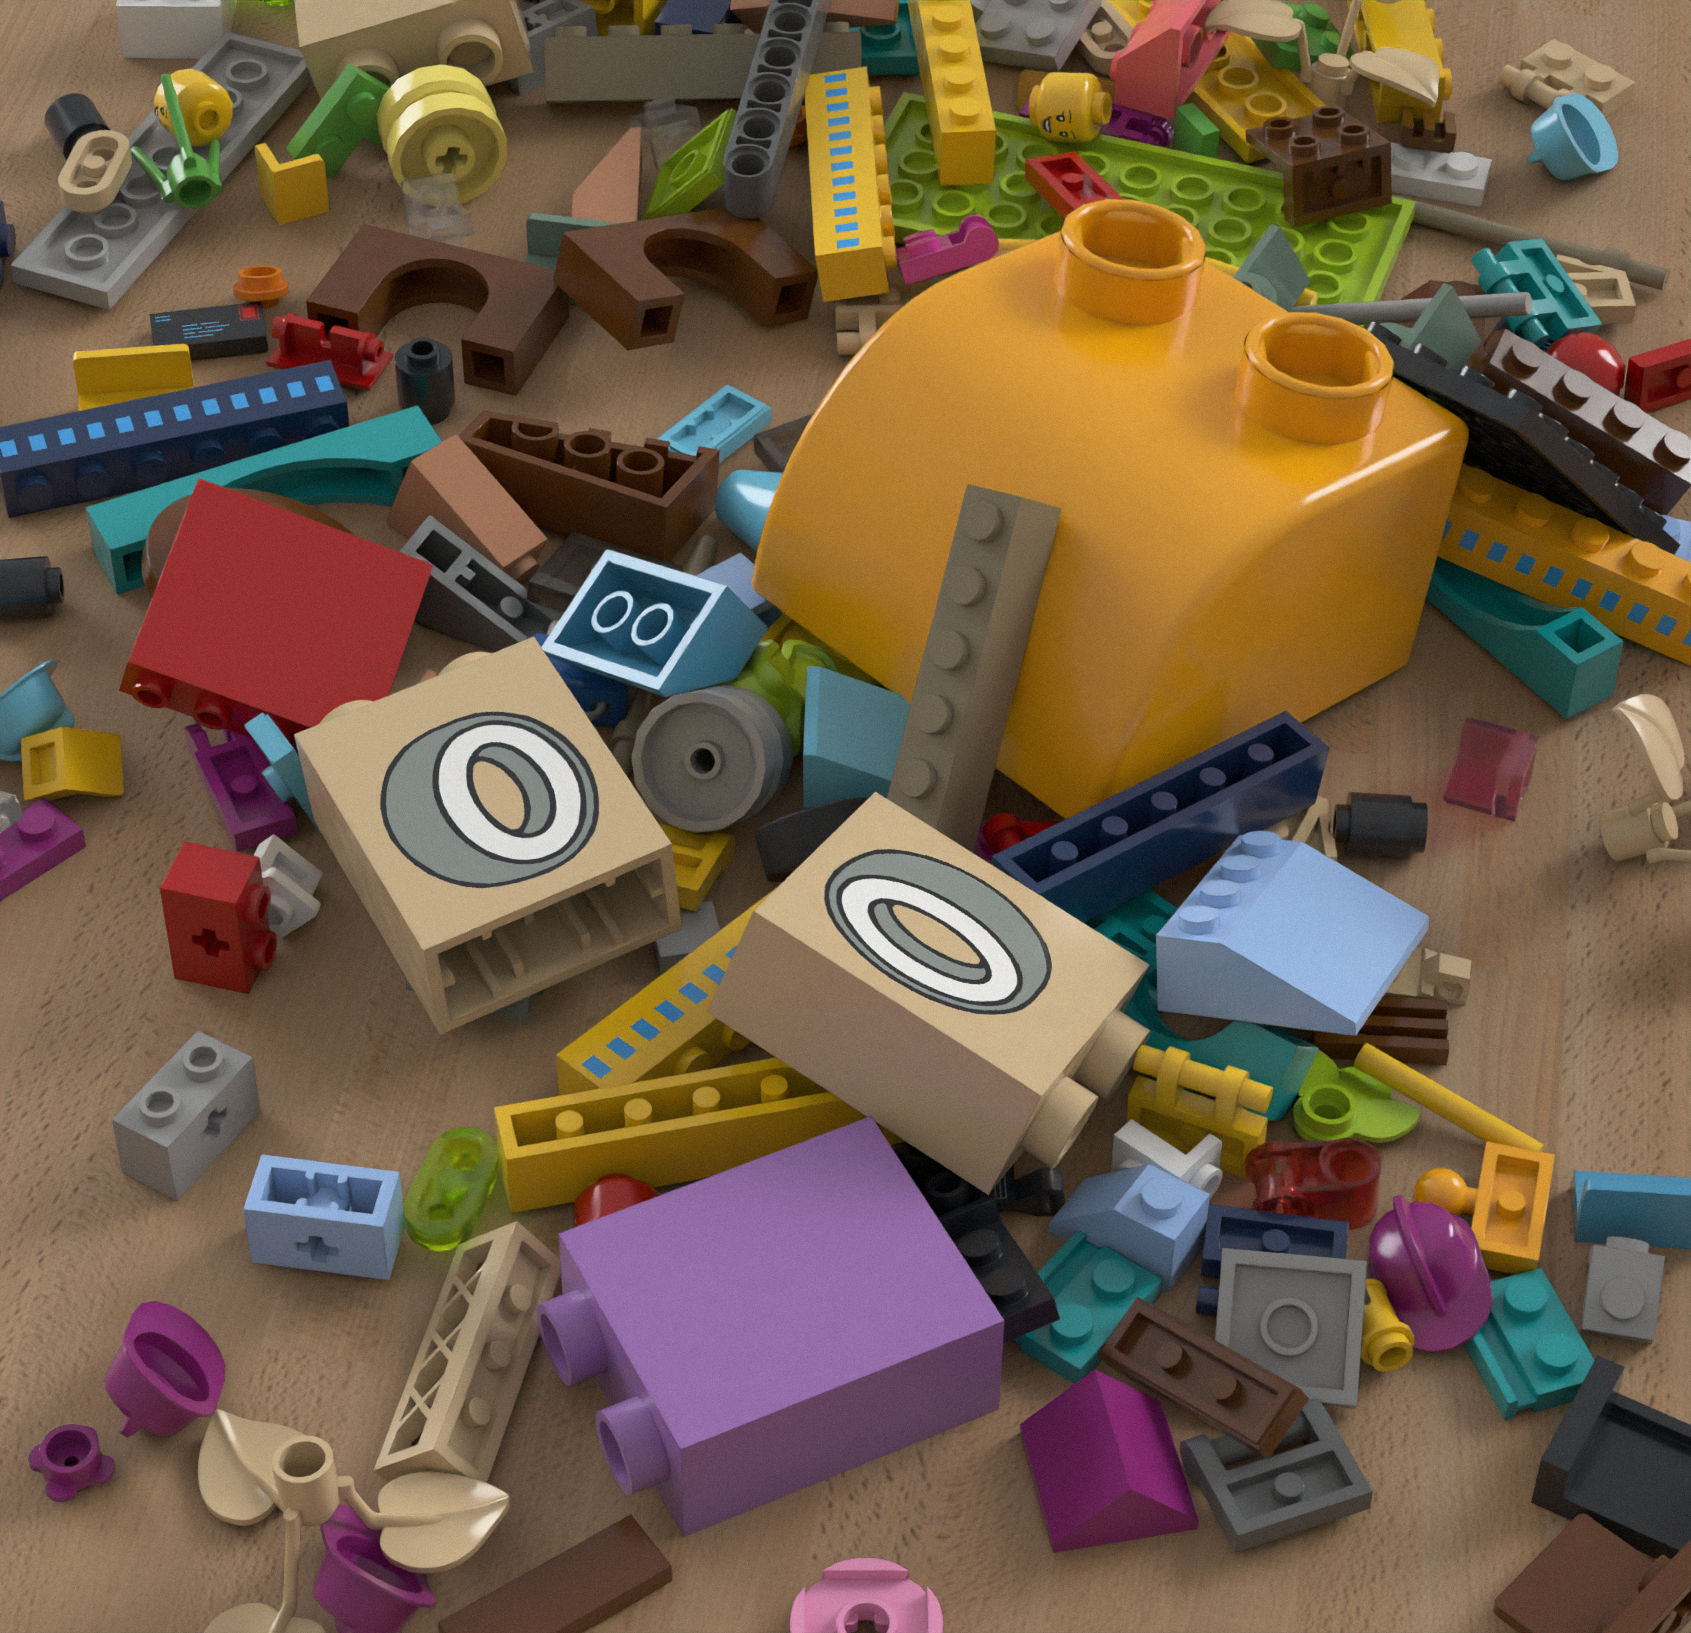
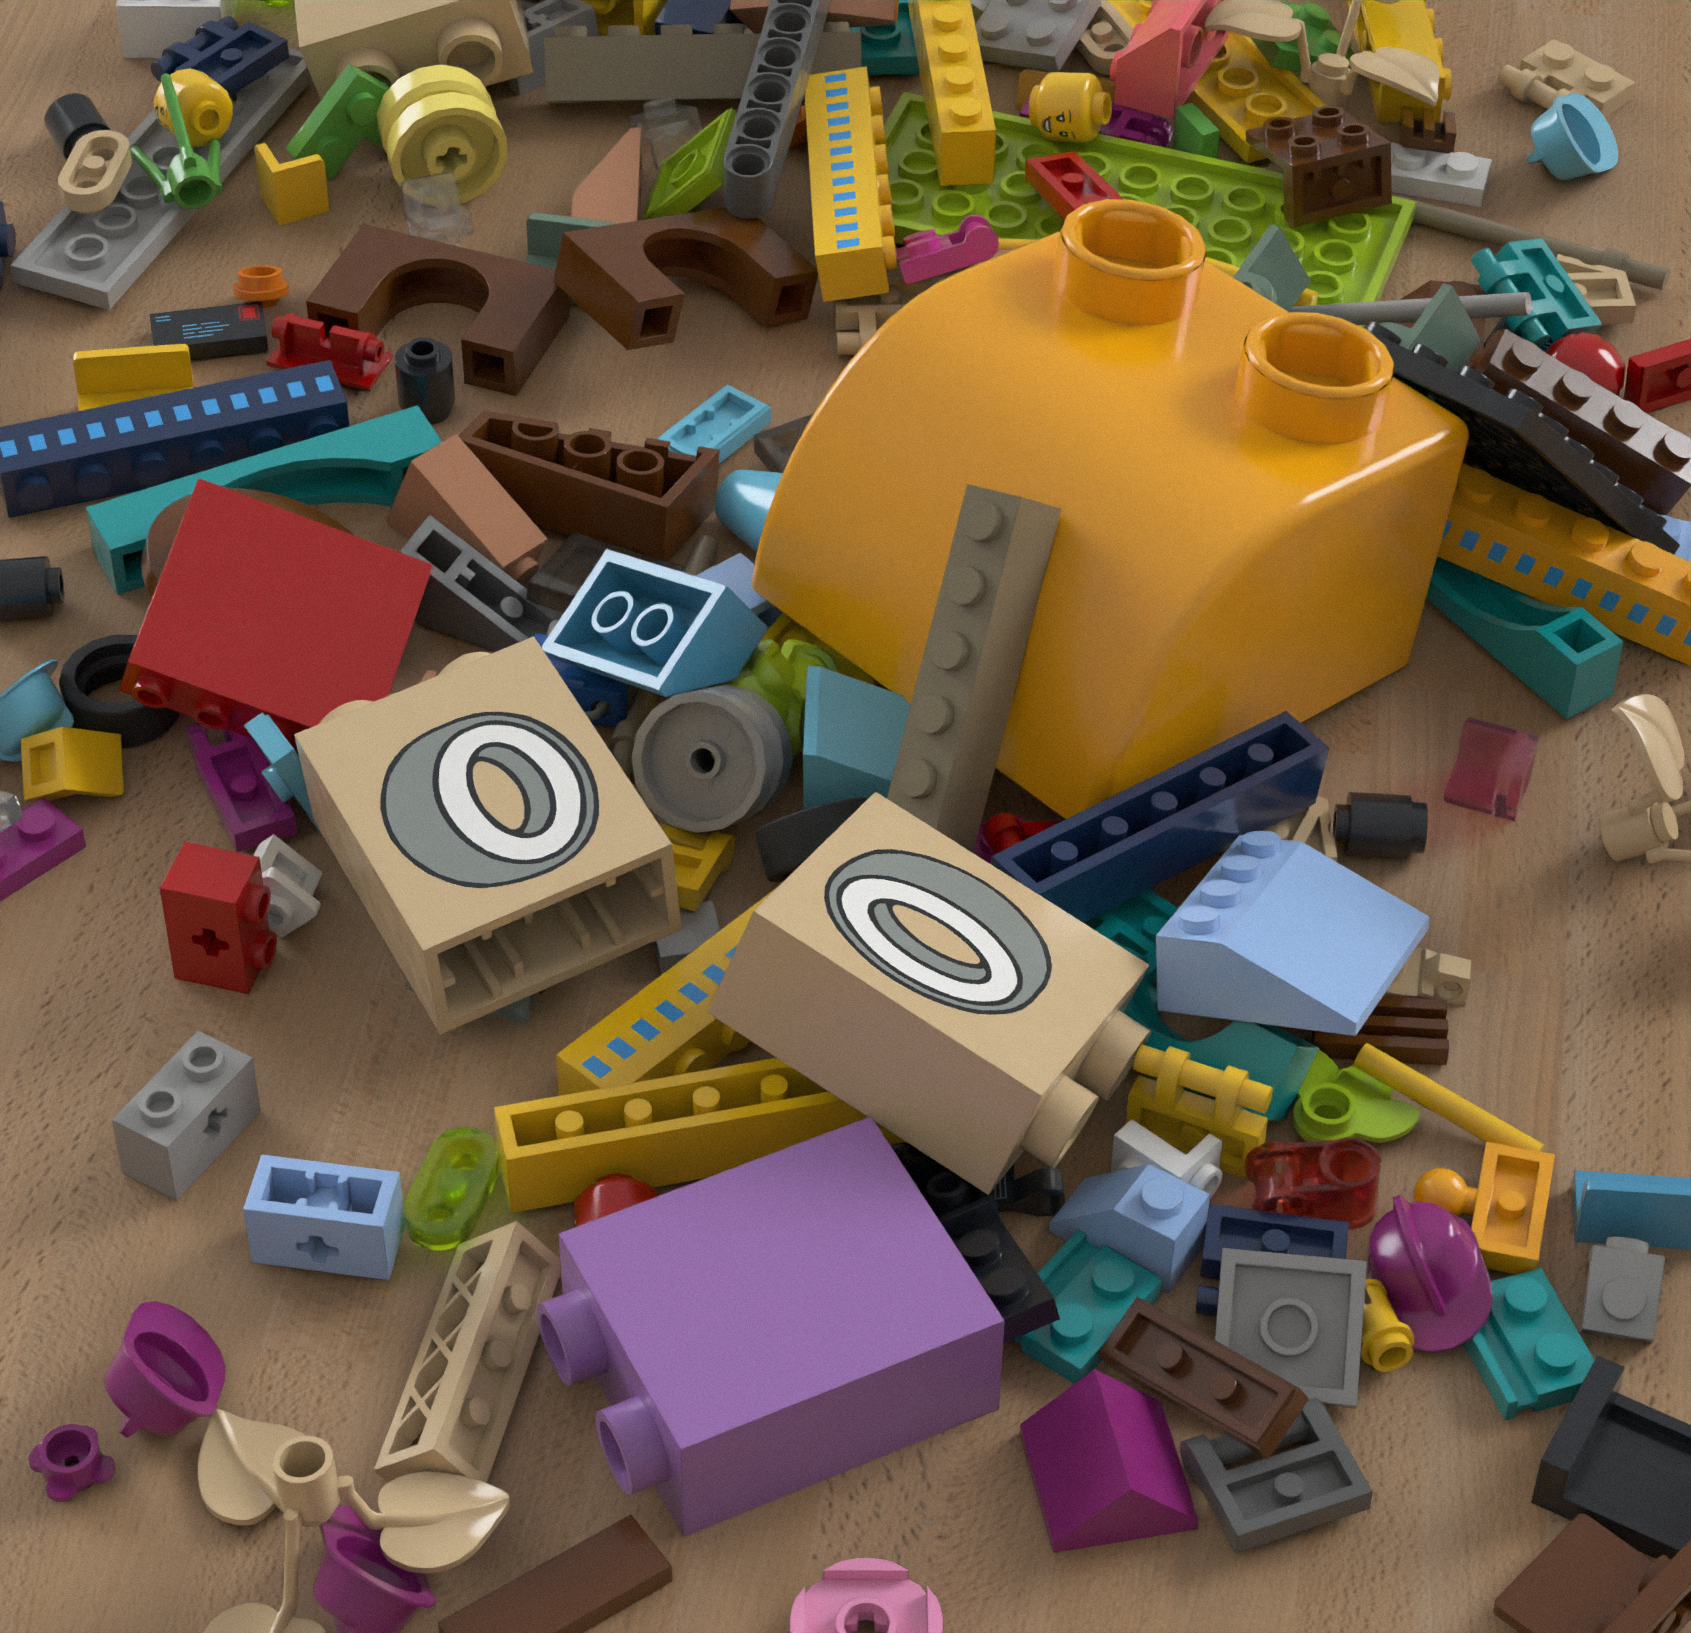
(102, 663): none -> black tyre
(225, 53): none -> dark blue plate

